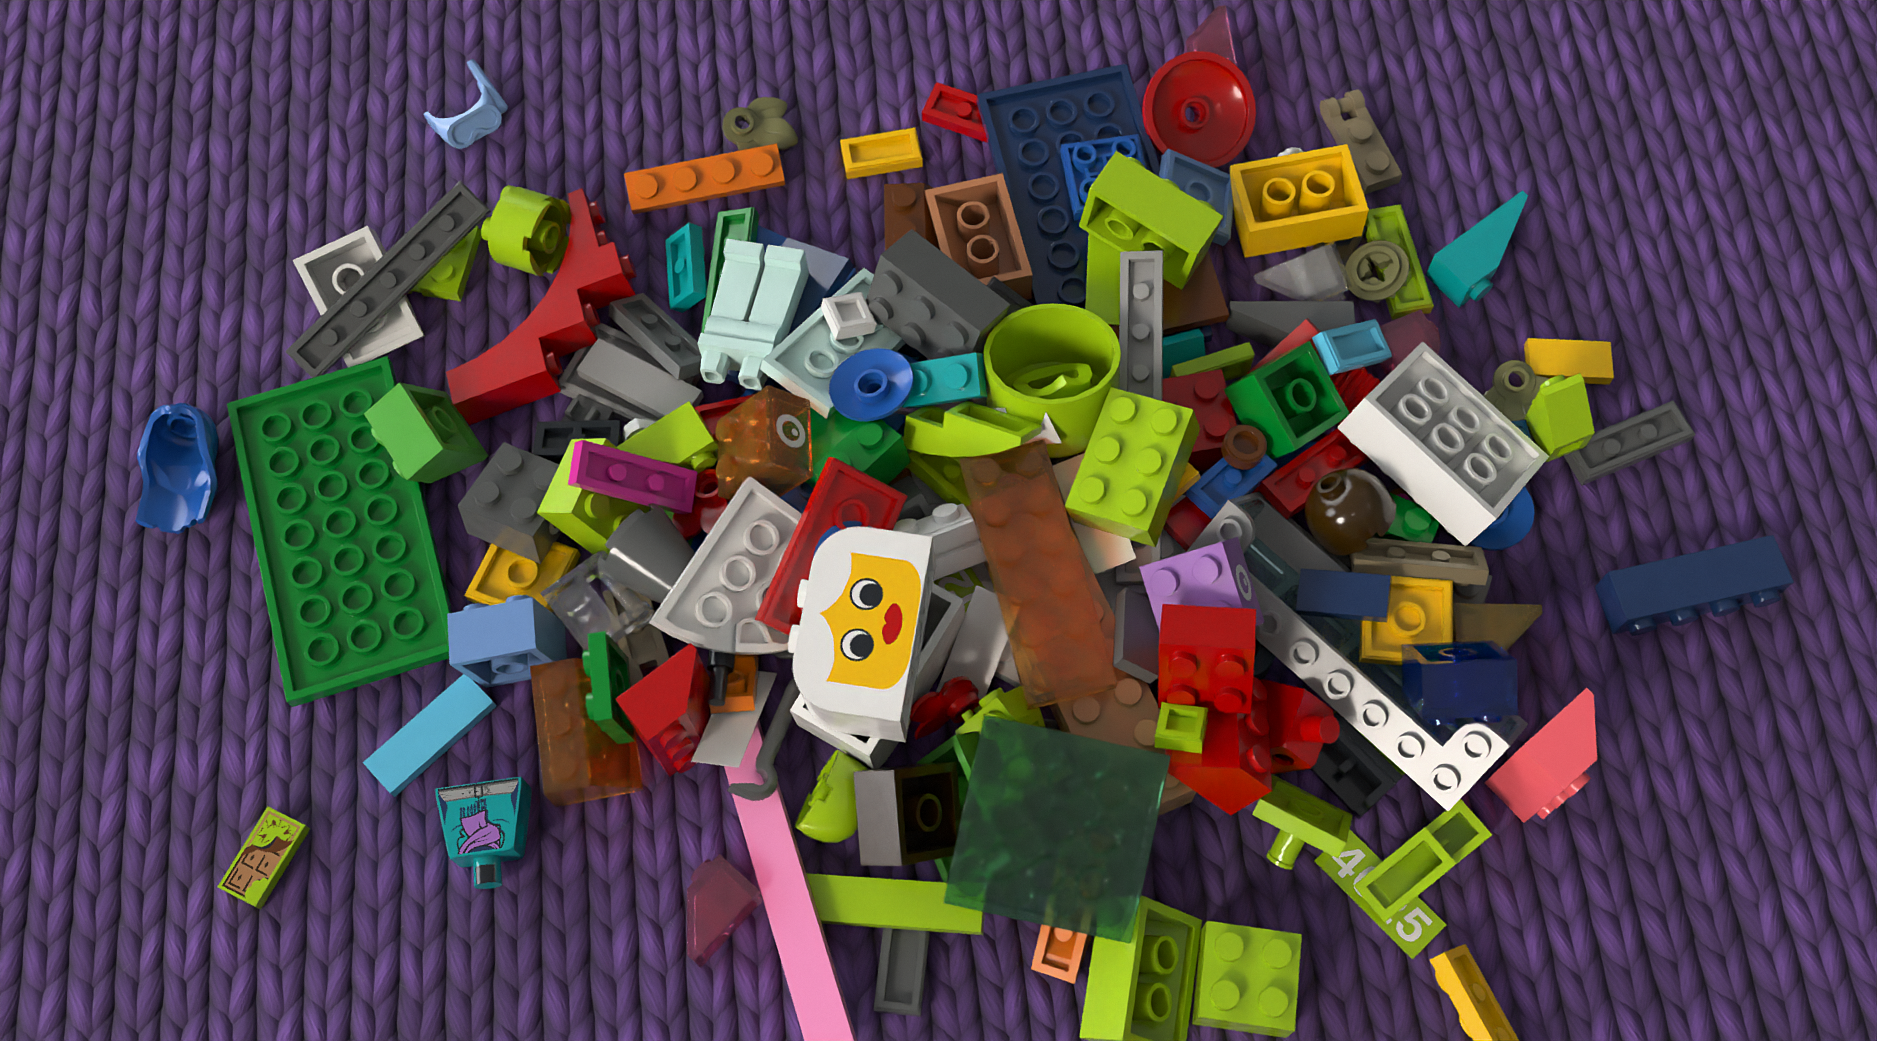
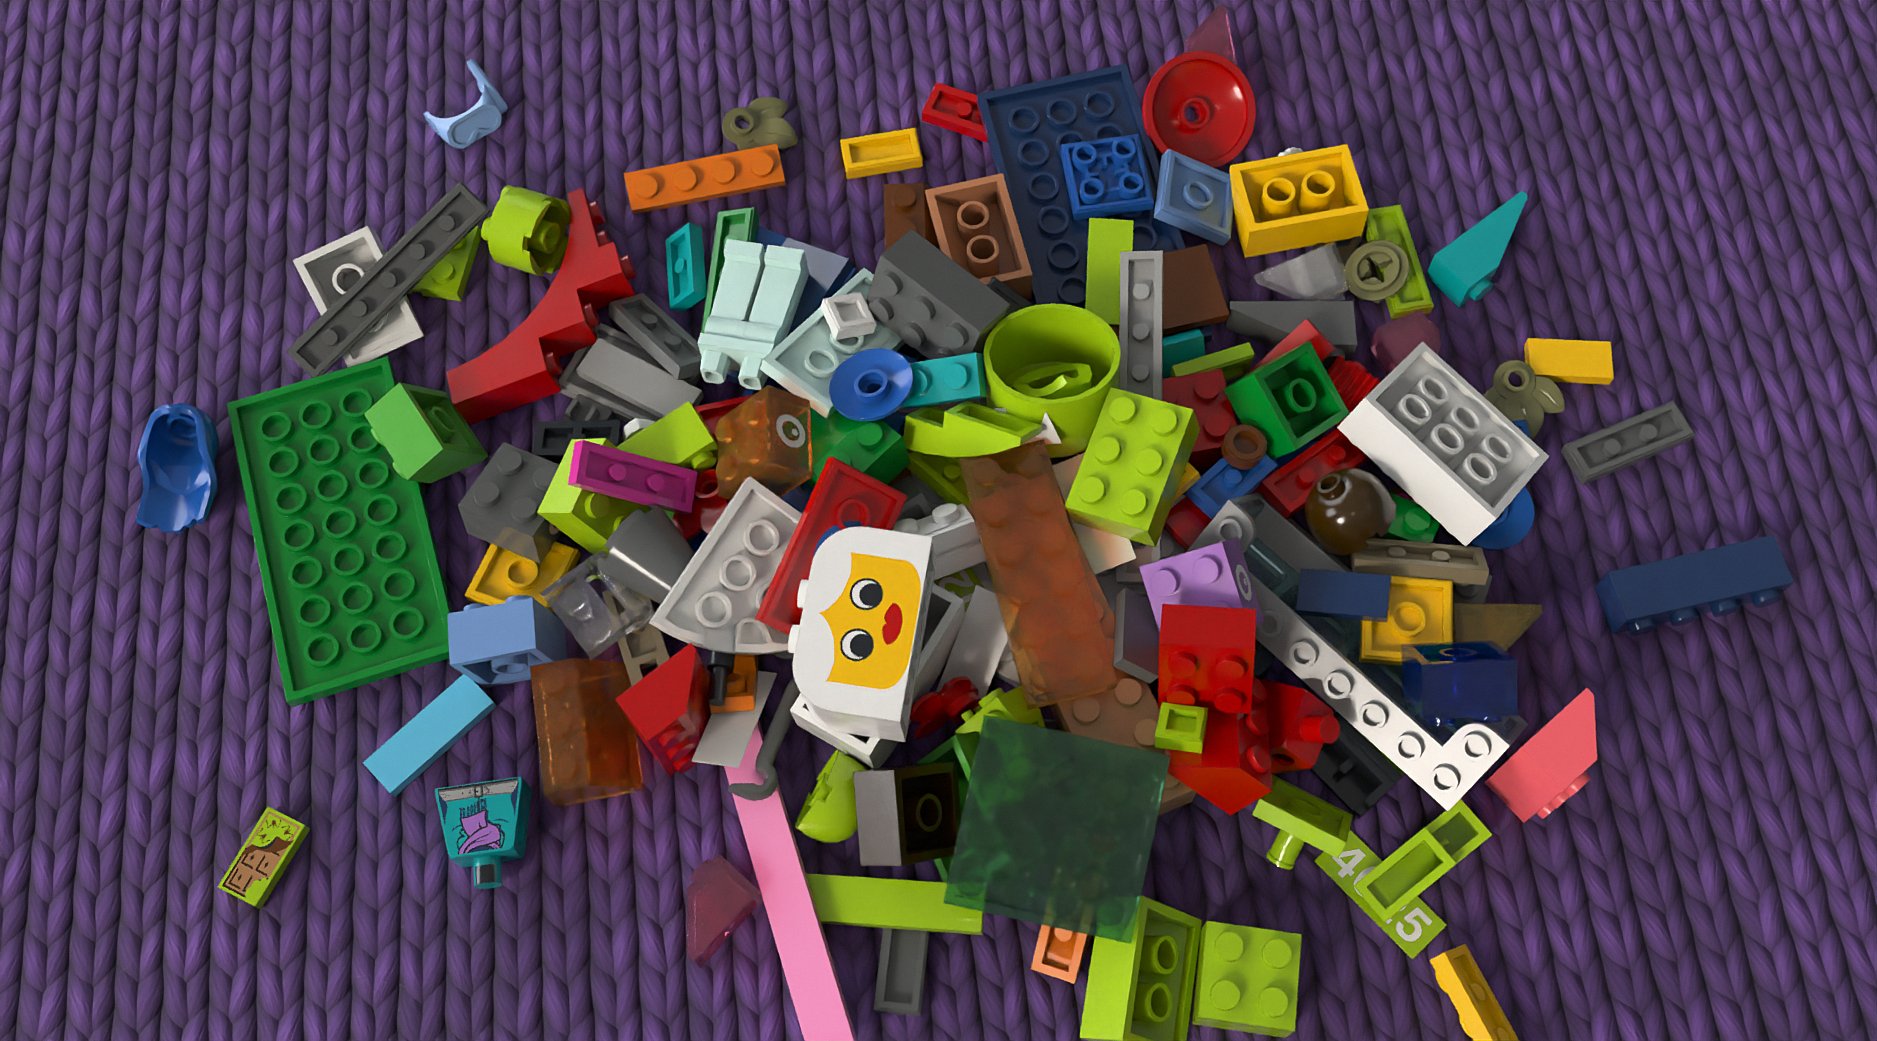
(609, 679): green plate -> none
(1149, 213): lime brick -> none
(1351, 347): medium azure tile -> none
(1367, 148): dark tan plate -> none
(1561, 416): lime slope -> none

